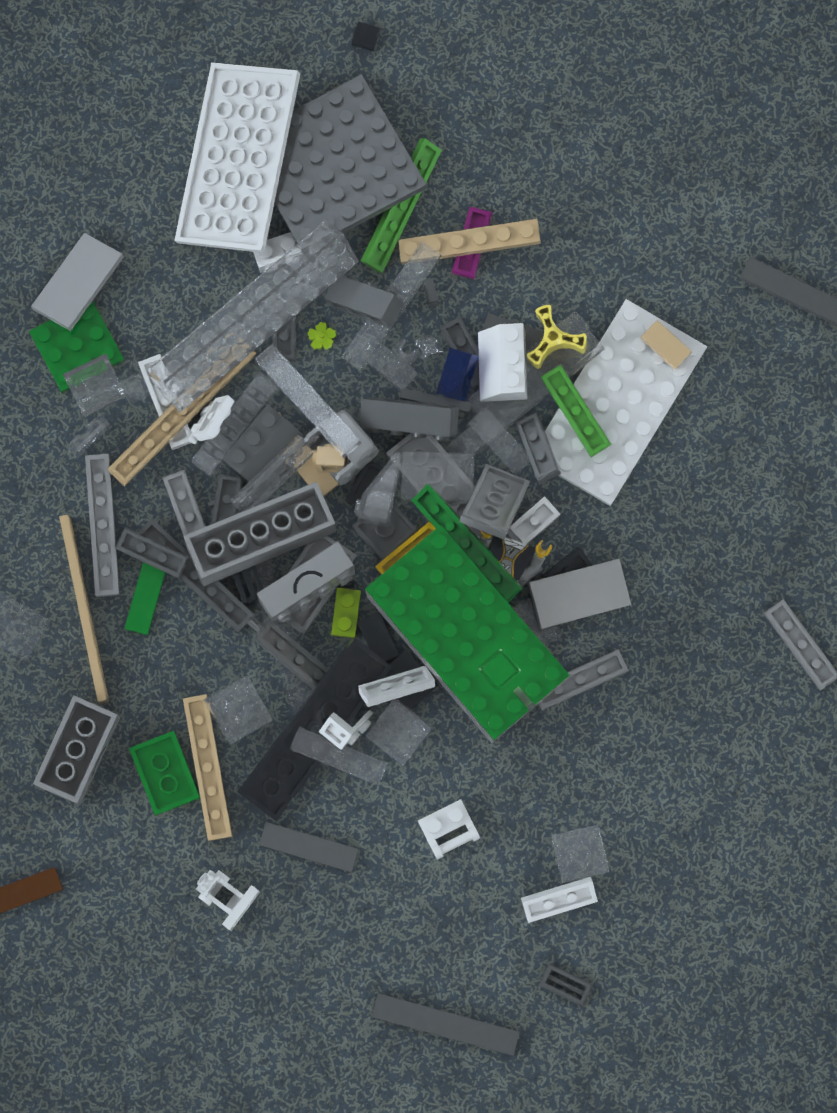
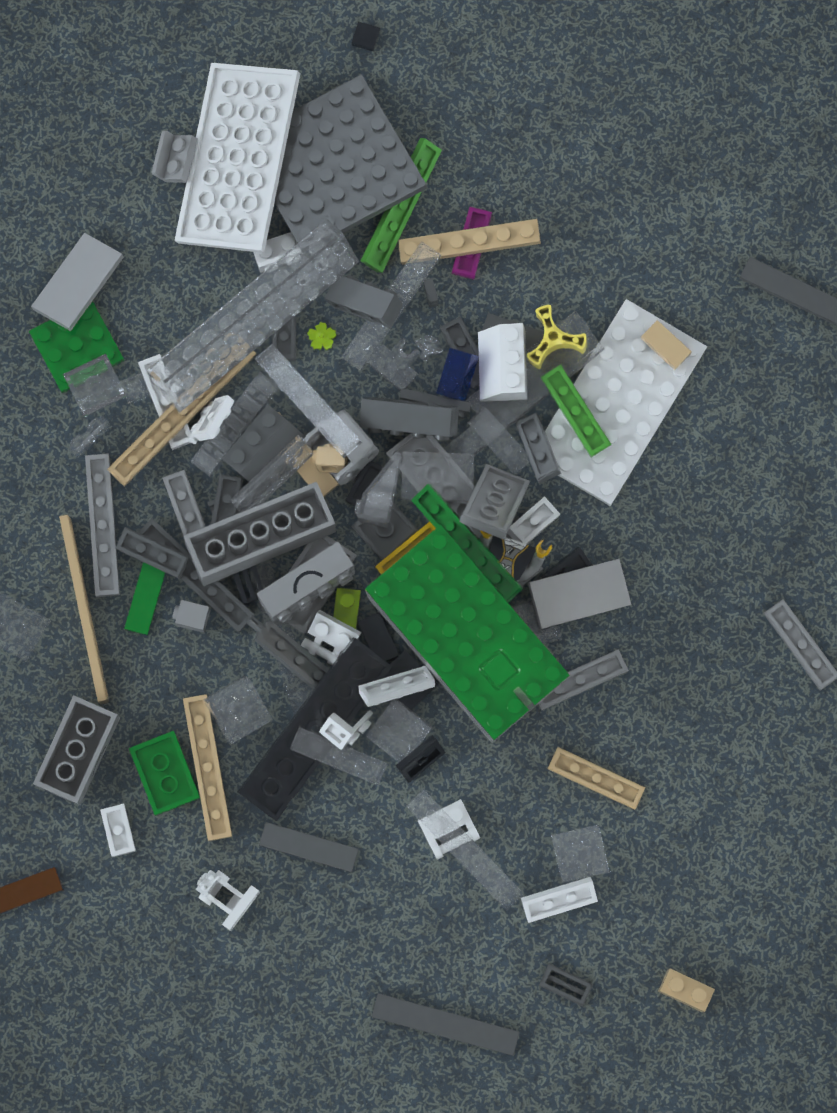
(118, 830): none -> white plate
(174, 157): none -> light grey bracket
(191, 616): none -> light grey brick
(331, 631): none -> white plate
(420, 759): none -> black tile
(464, 849): none -> clear tile
(596, 778): none -> tan tile
(686, 990): none -> tan brick

